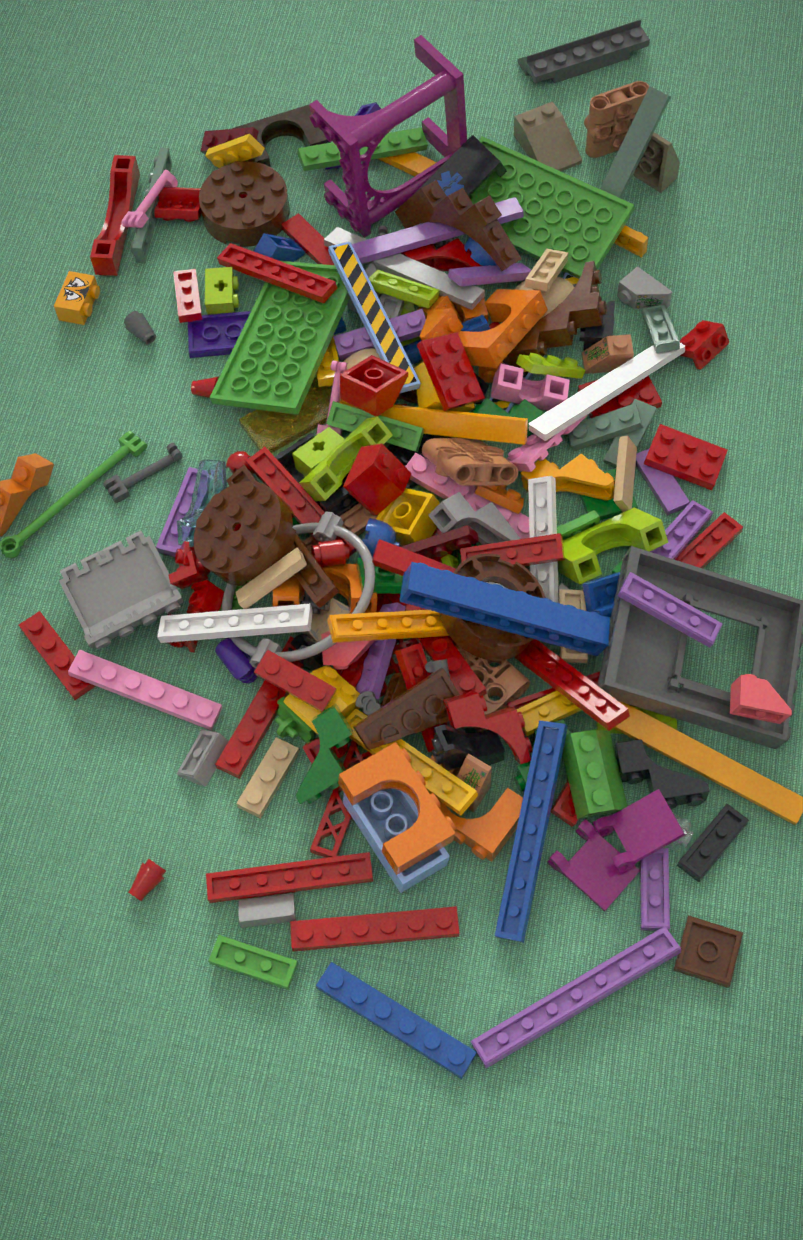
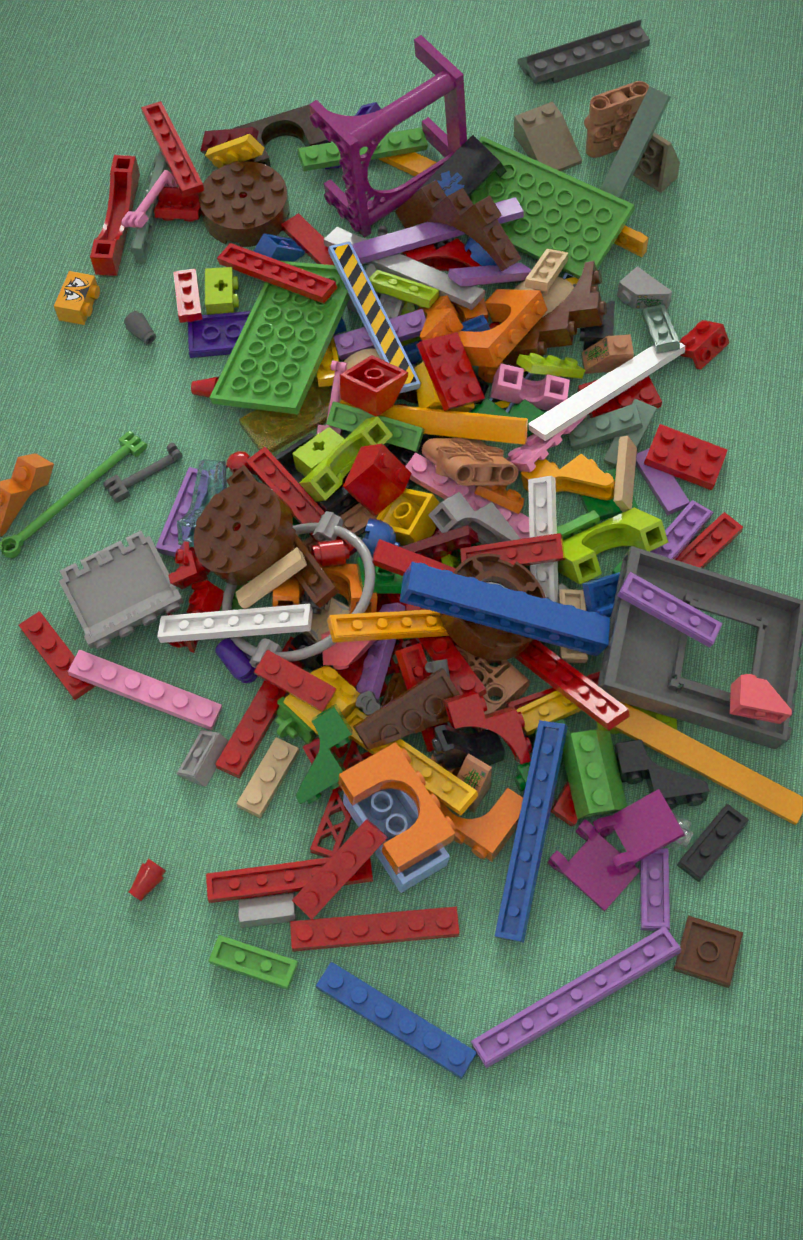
(172, 149): none -> red plate
(339, 869): none -> red plate

